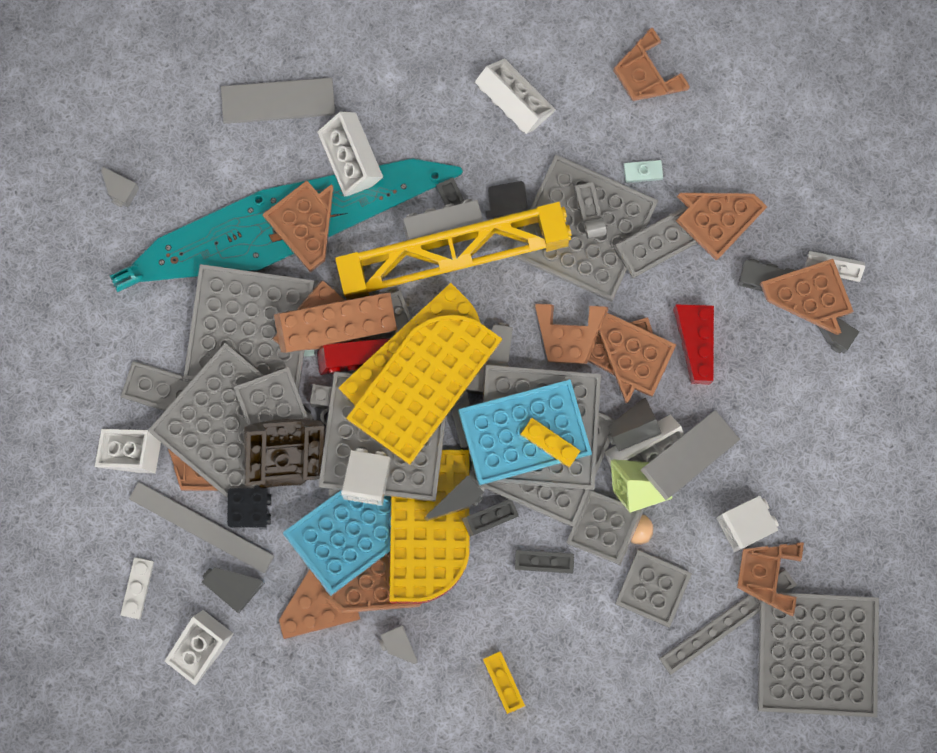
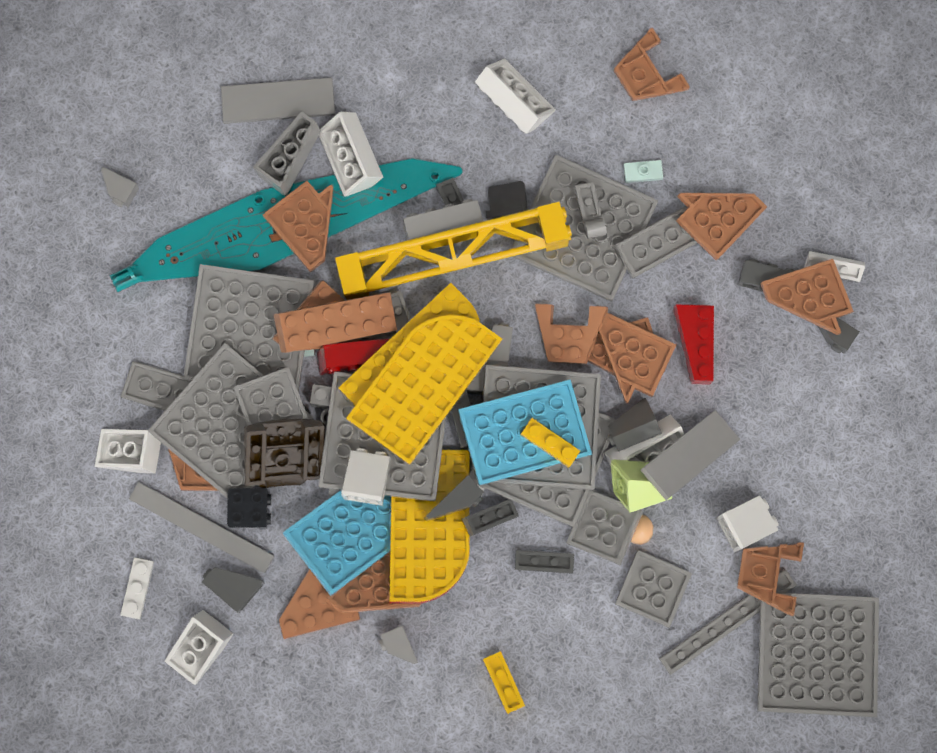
(288, 153): none -> light grey wedge

